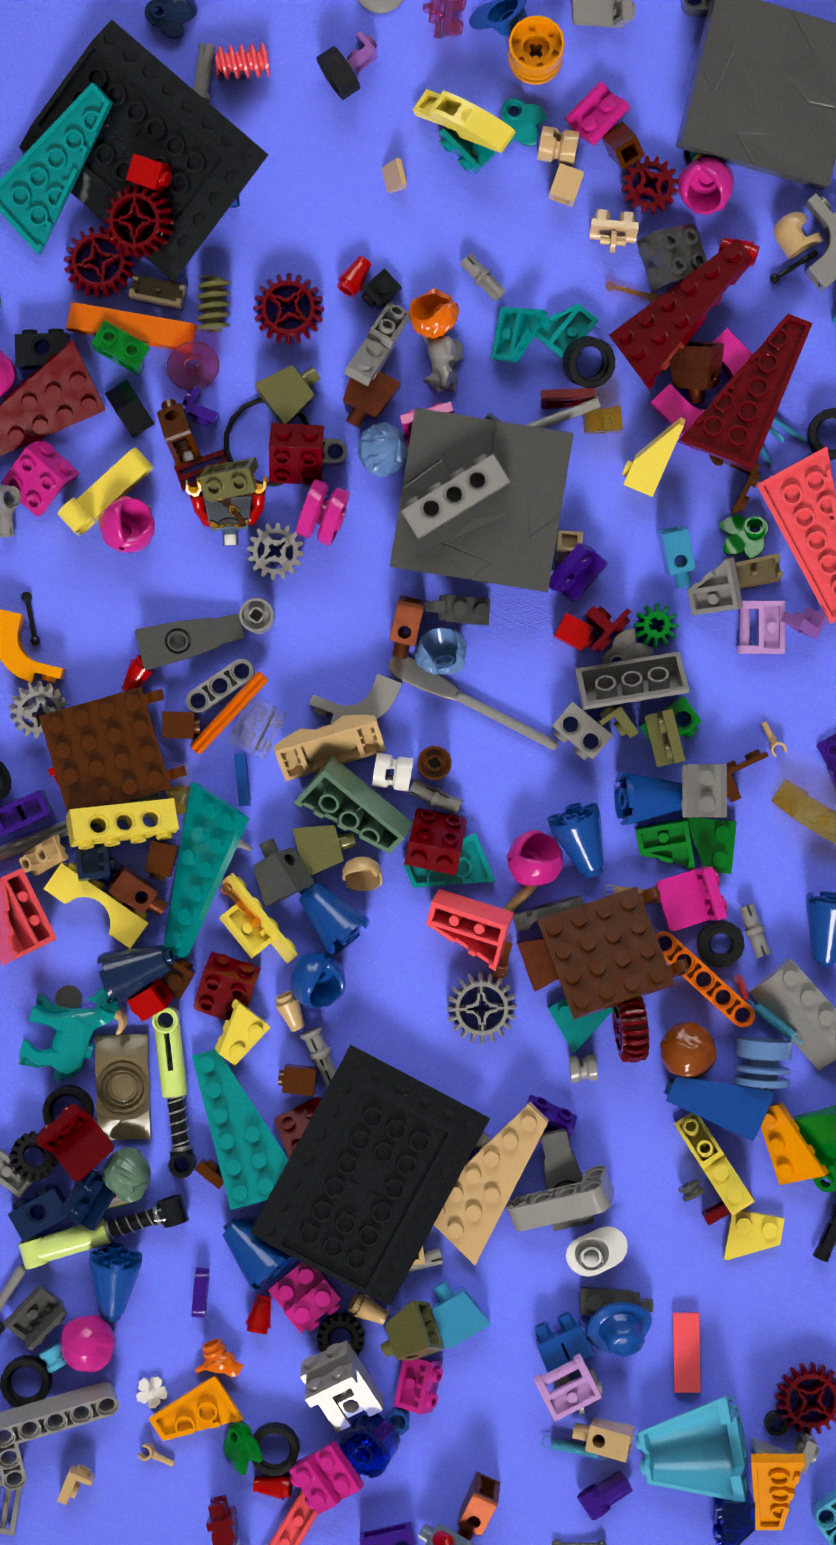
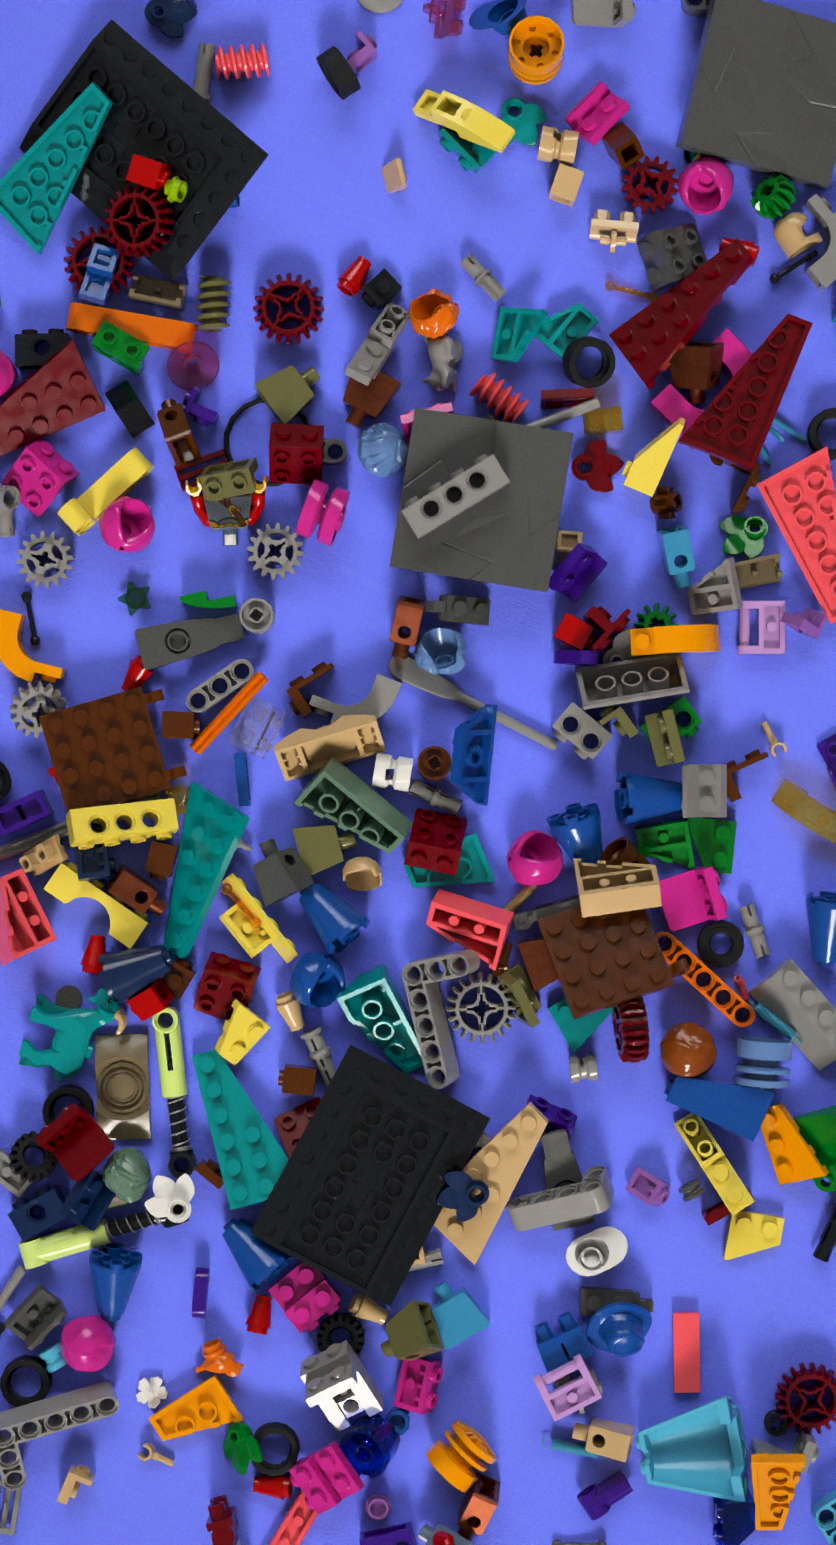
(48, 547): none -> light grey gear
(94, 948): none -> red cone
(99, 274): none -> blue slope
(132, 591): none -> plate
(168, 1195): none -> white plate
(175, 189): none -> lime plate
(202, 600): none -> green slope
(298, 702): none -> reddish brown bracket
(378, 1506): none -> medium lavender plate
(380, 1013): none -> teal wedge
(434, 1010): none -> light grey beam
(457, 1460): none -> light orange wheel
(459, 1195): none -> dark blue plate
(473, 754): none -> blue wing
(499, 397): none -> coral piece
(525, 999): none -> olive bracket
(575, 657): none -> dark purple beam
(601, 466): none -> dark red plate
(616, 888): none -> tan wedge
(622, 851): none -> reddish brown wheel
(648, 1187): none -> medium lavender bracket
(666, 502): none -> reddish brown gear
(675, 639): none -> light orange arch
(773, 196): none -> green gear

